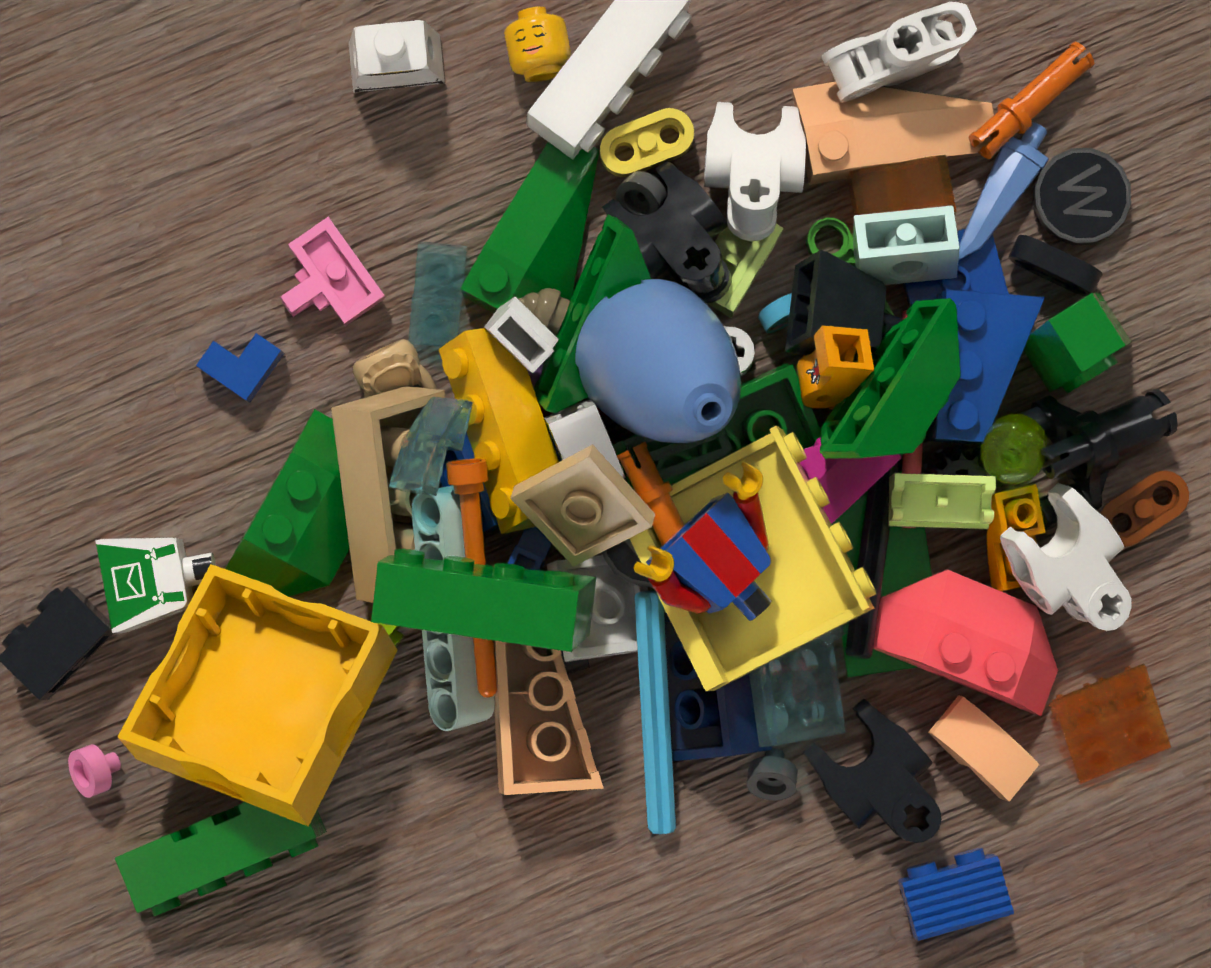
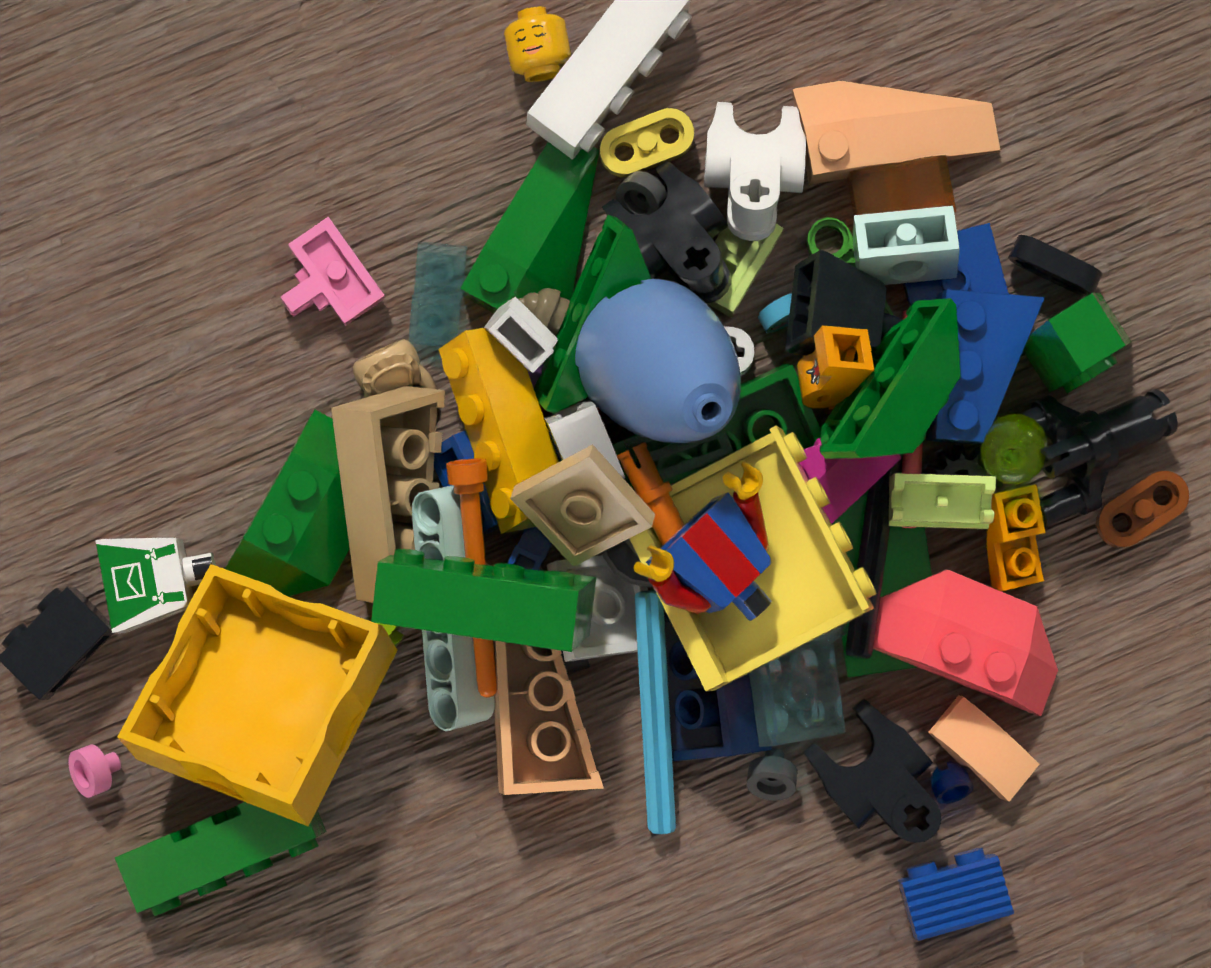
(242, 374): blue piece -> none
(395, 56): white torso -> none
(421, 458): clear light blue slope -> none
(899, 52): white piece -> none
(951, 784): none -> clear blue hinge
(1008, 179): medium blue bar -> none
(1016, 113): orange pin -> none
(1073, 565): white piece -> none
(1082, 196): black tile -> none
(1111, 723): clear orange hinge -> none

